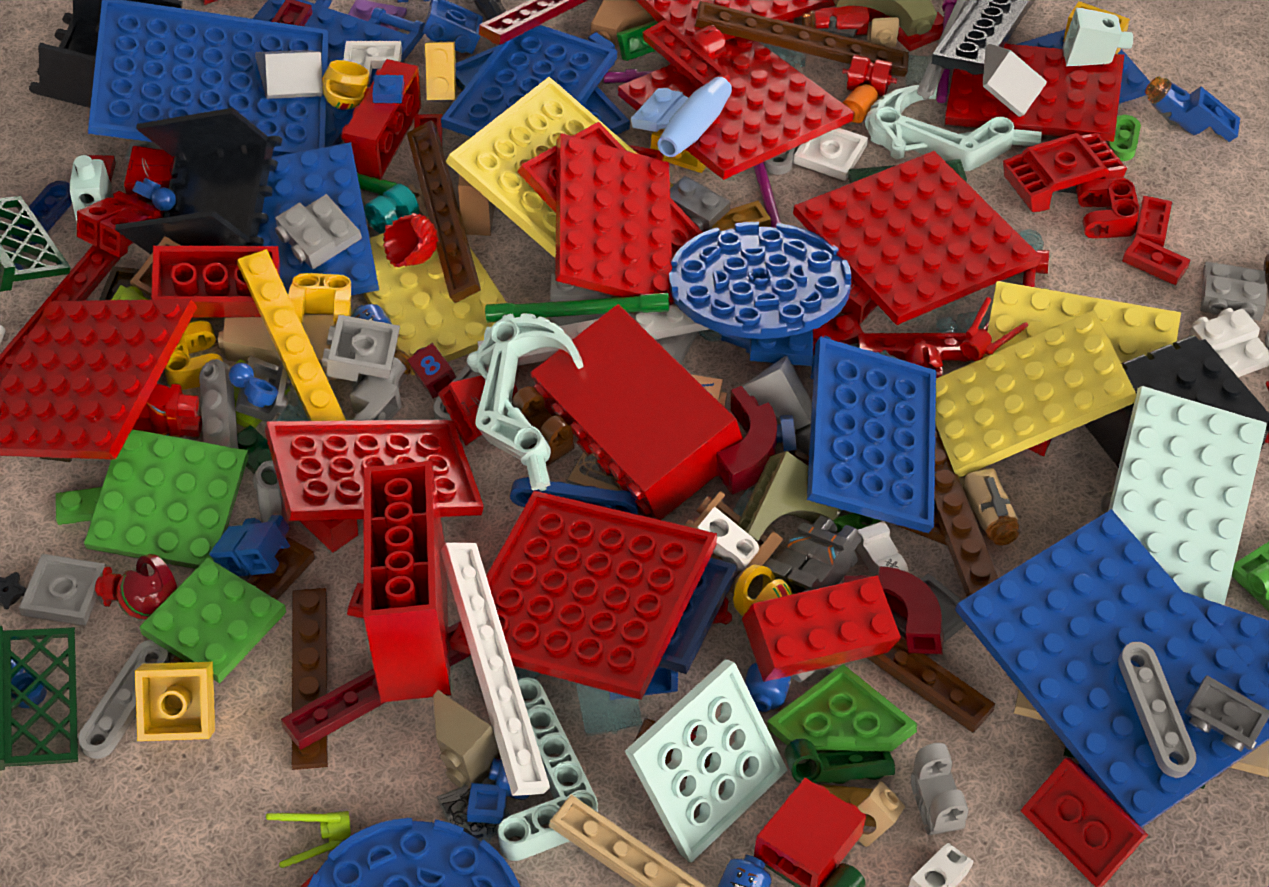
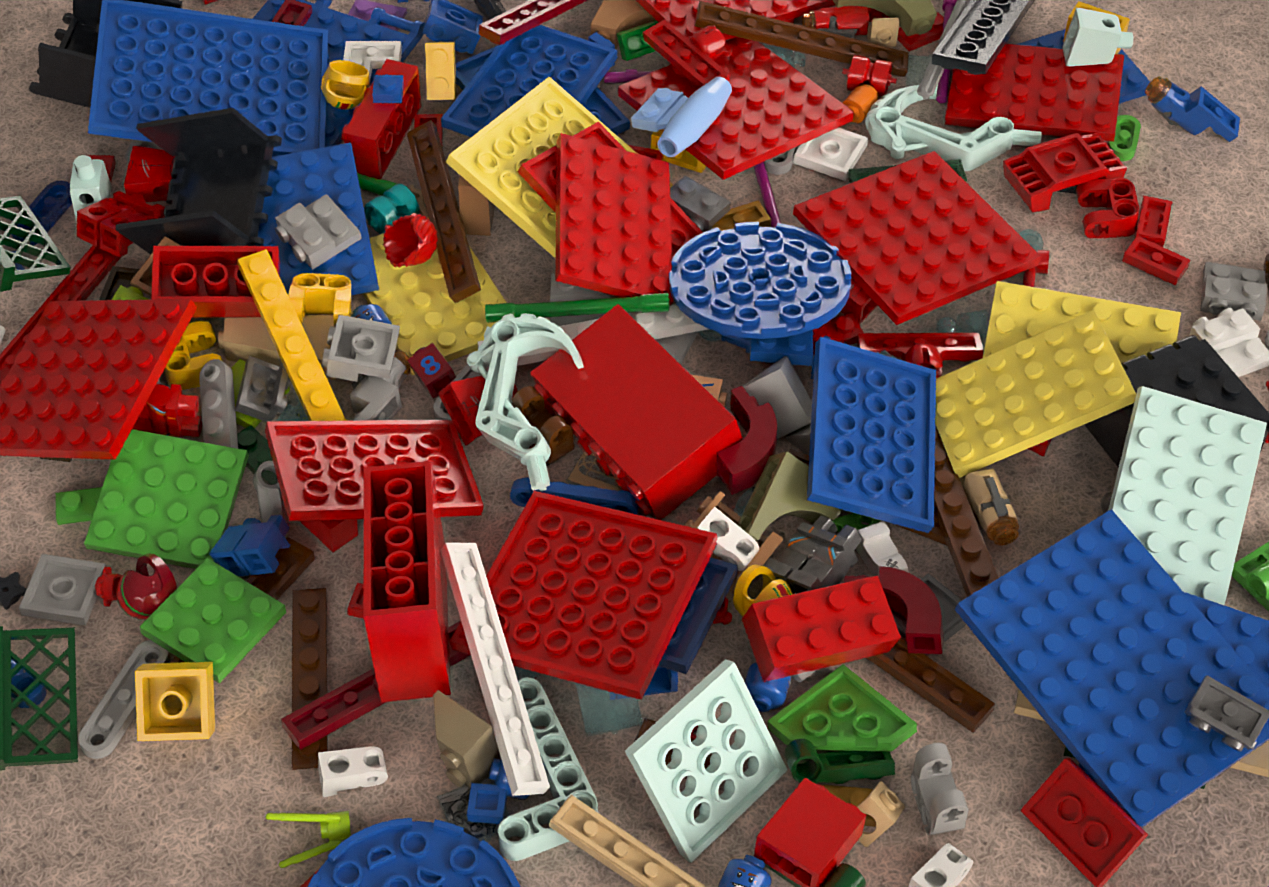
(162, 198): blue plate -> none
(257, 390): blue plate -> none
(290, 73): slope -> none
(351, 769): none -> white leg
(786, 433): blue plate -> none
(980, 341): red plant -> none
(1011, 79): slope -> none
(1157, 709): light grey plate -> none

